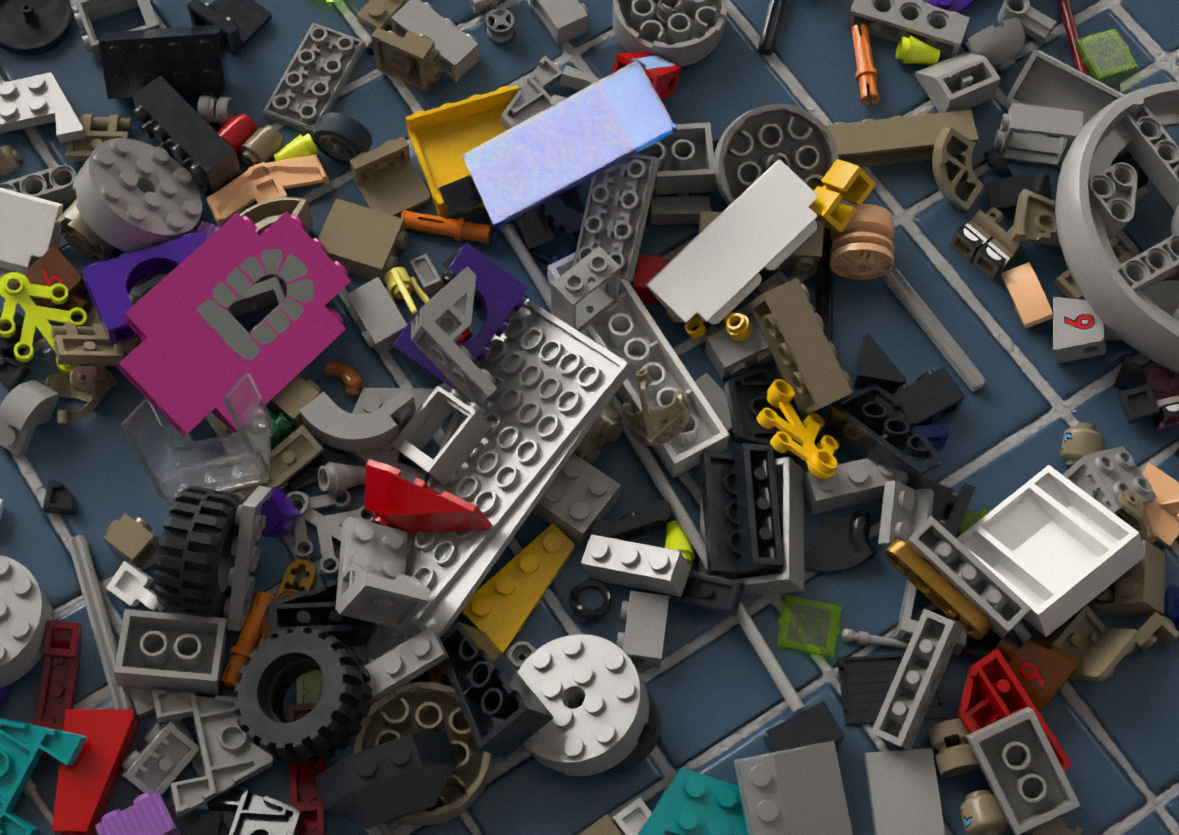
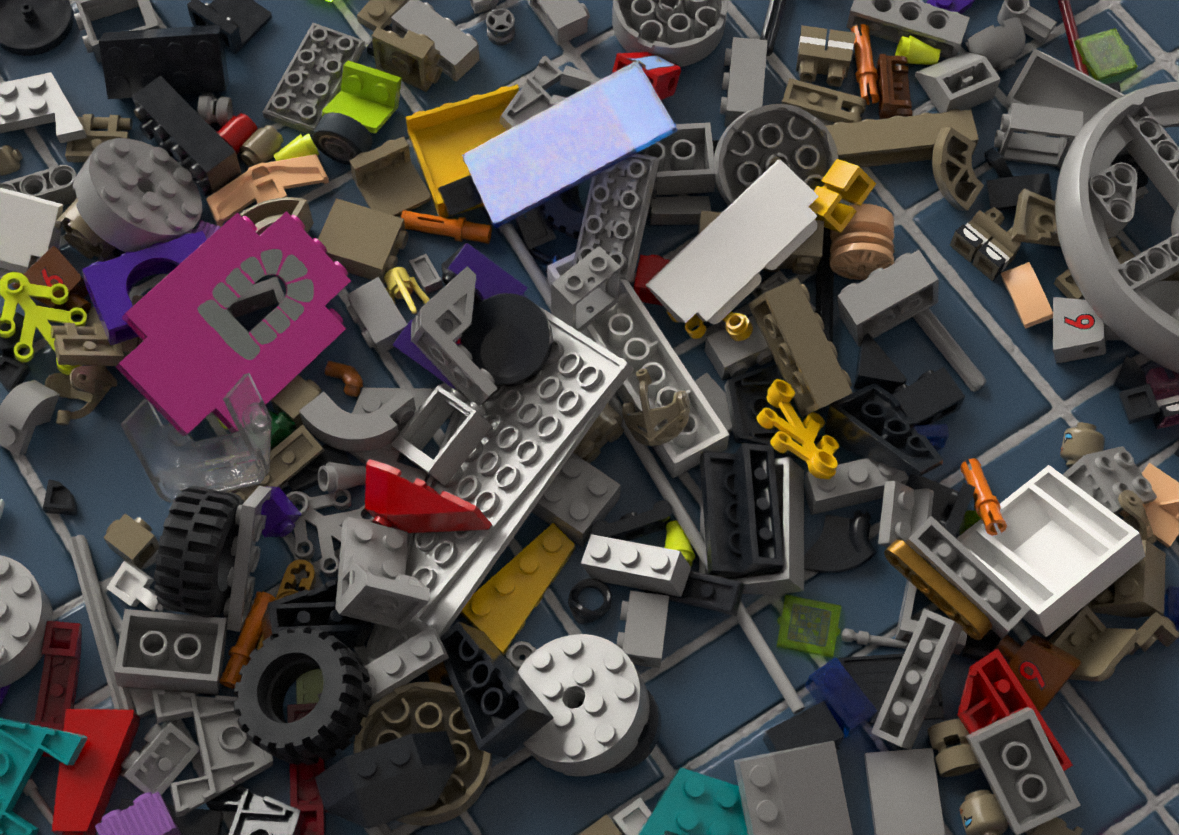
(366, 95): none -> lime bracket
(509, 338): none -> black piece
(745, 77): none -> light grey brick
(814, 59): none -> dark tan hips
(824, 102): none -> dark tan plate
(842, 696): none -> clear blue piece
(888, 296): none -> light grey brick
(893, 87): none -> reddish brown hinge
(986, 503): none -> orange pin

